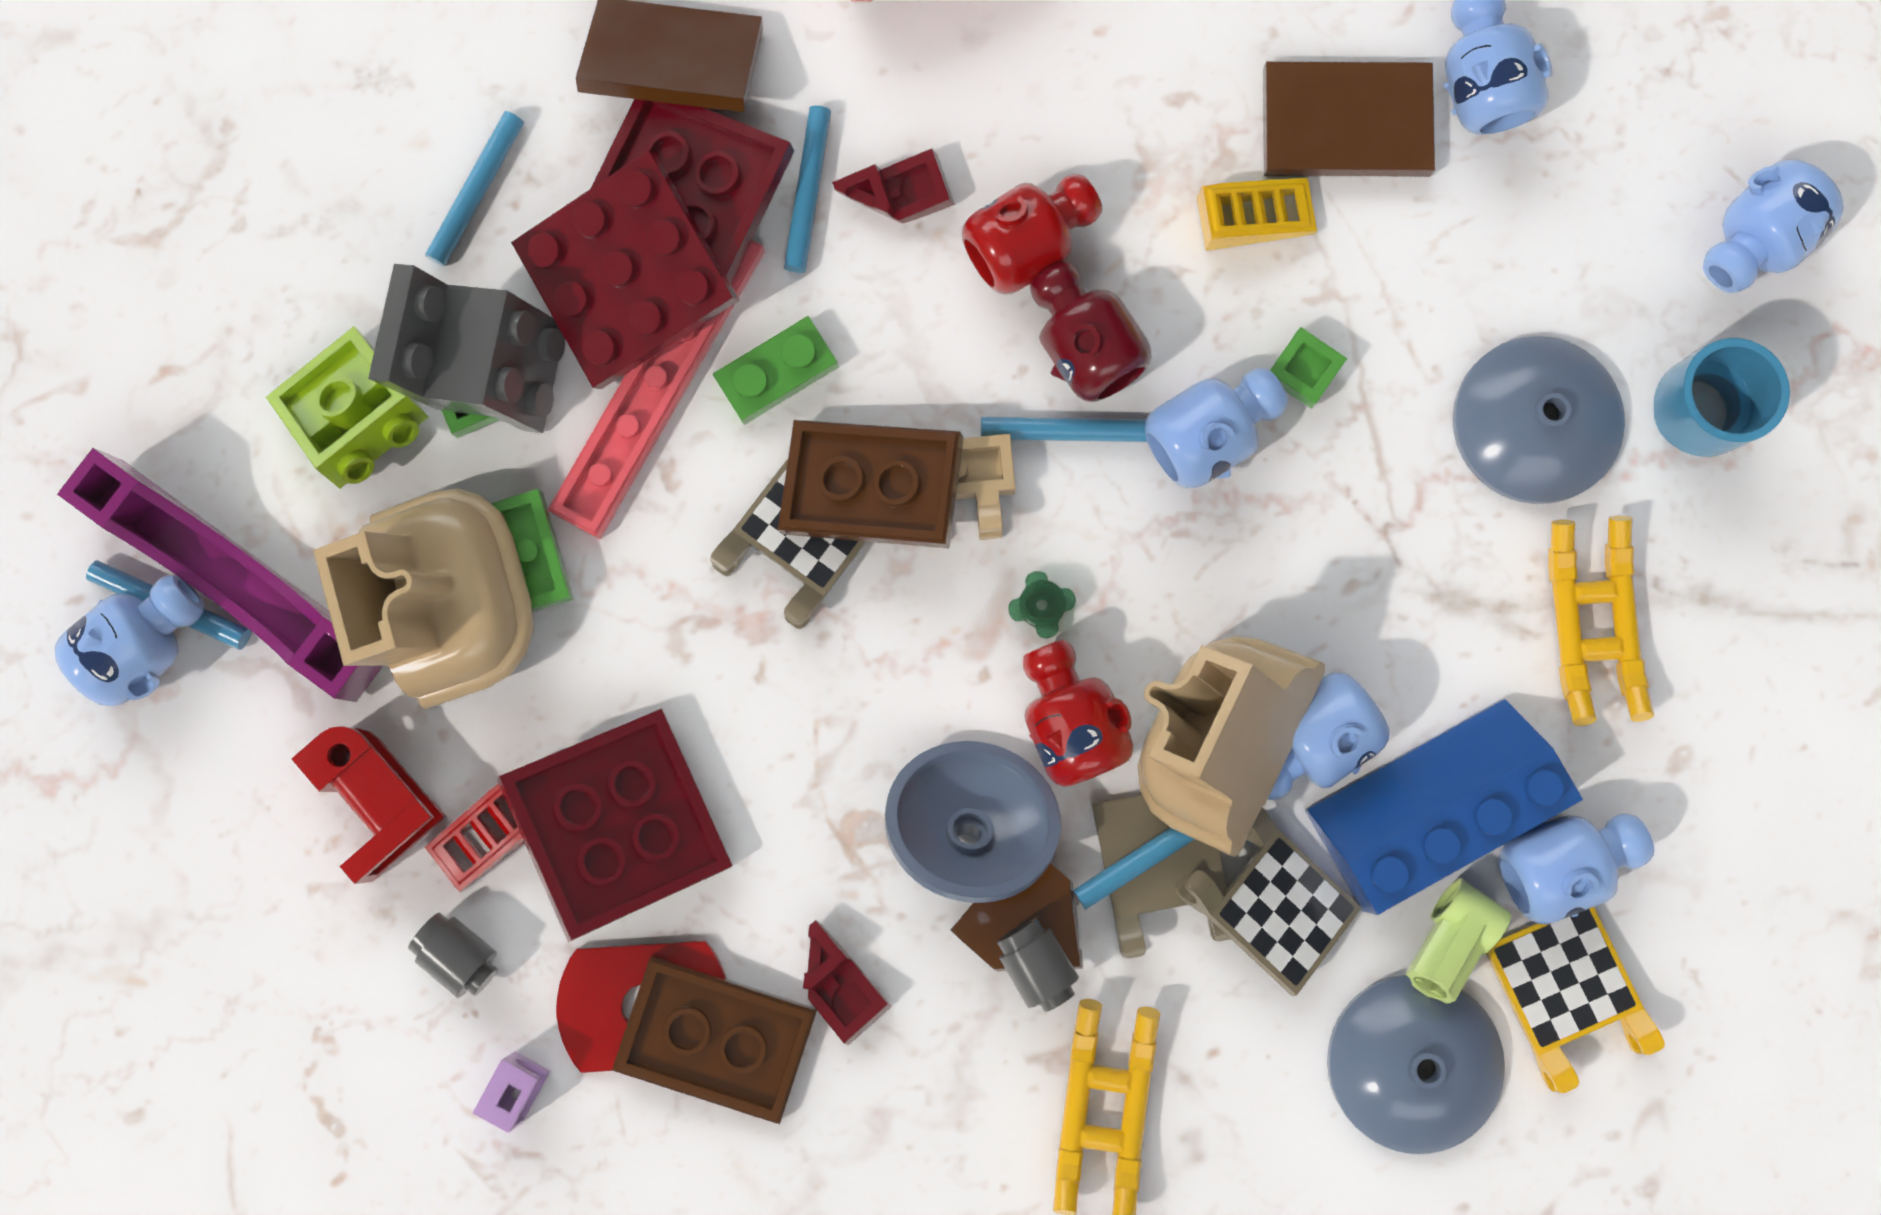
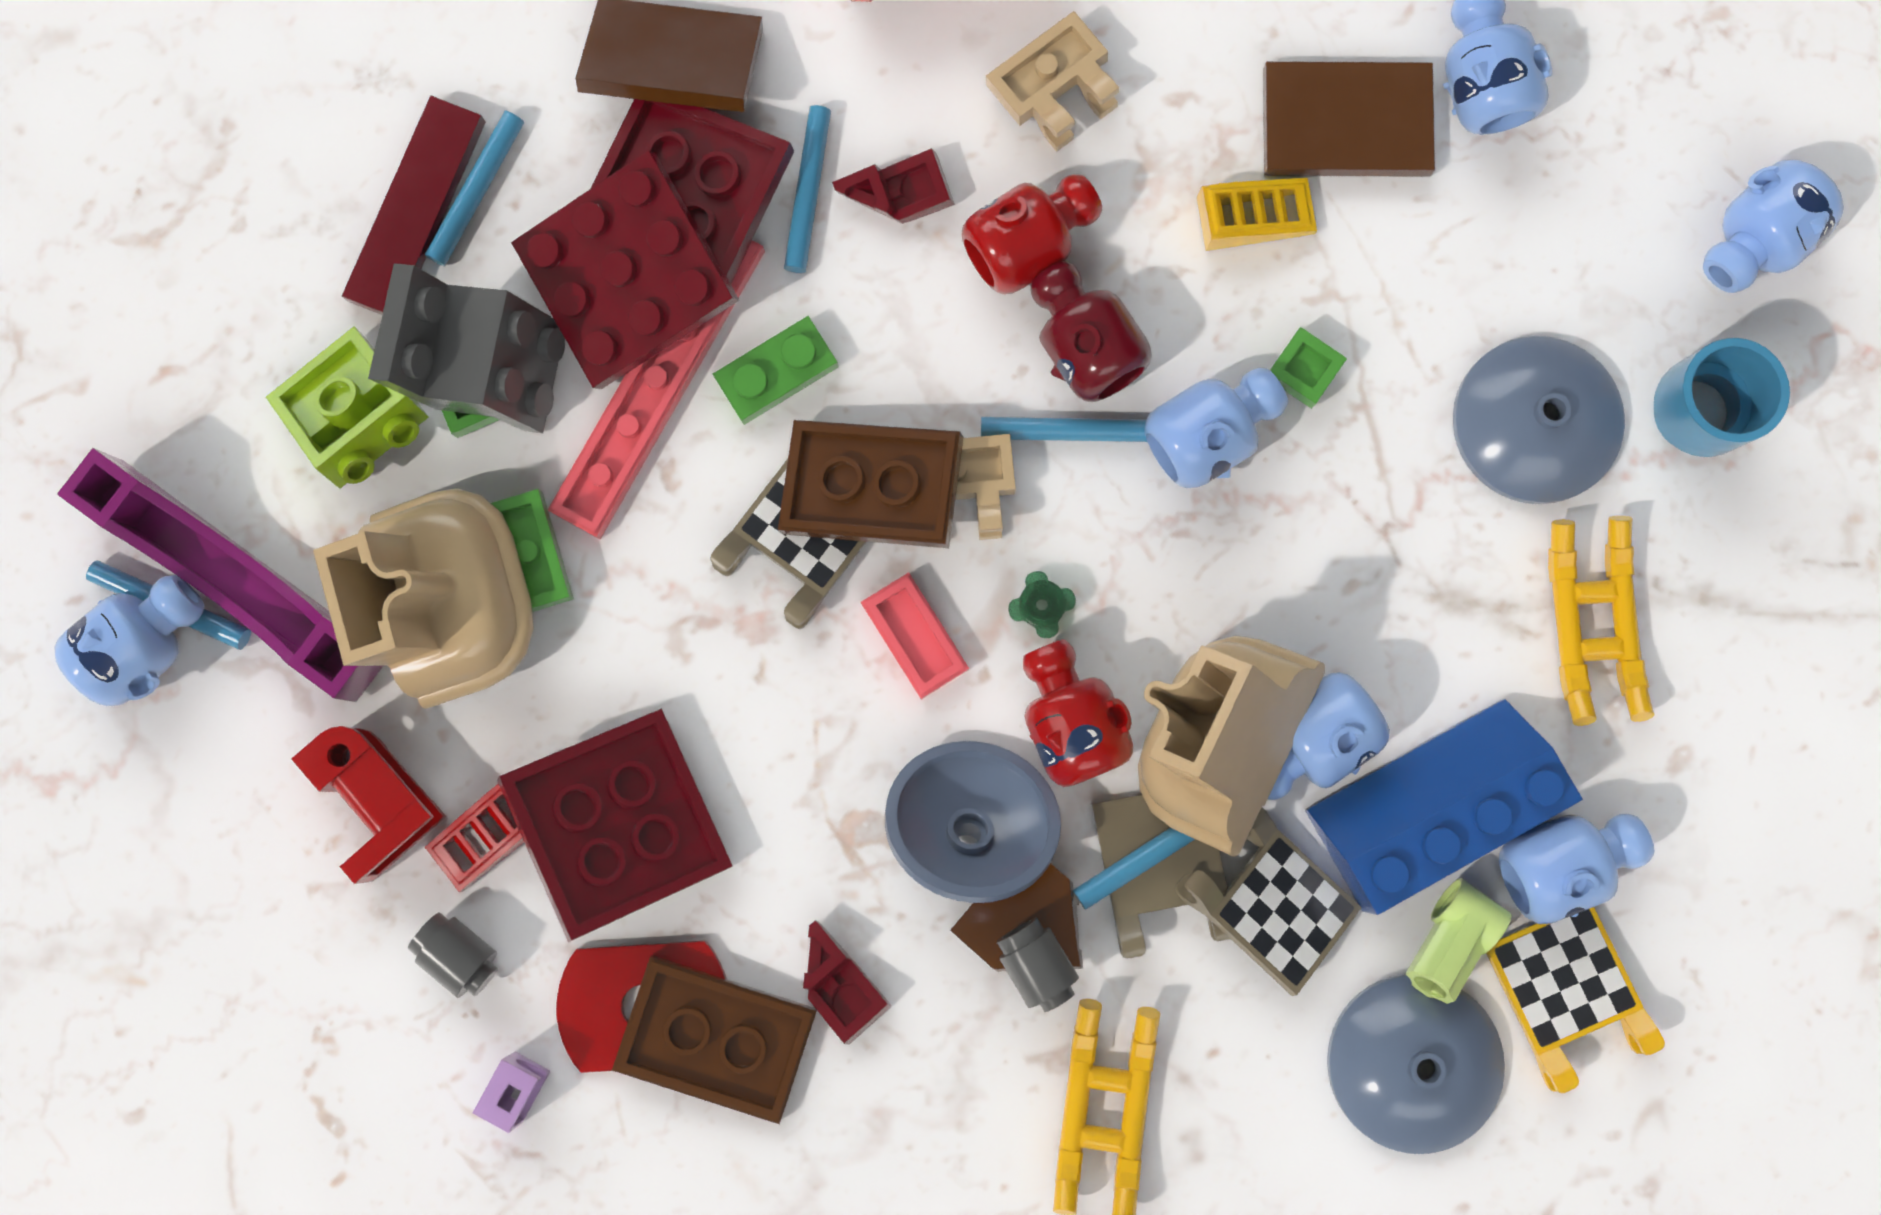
(415, 200): none -> dark red tile
(915, 635): none -> coral tile
(1049, 68): none -> tan plate

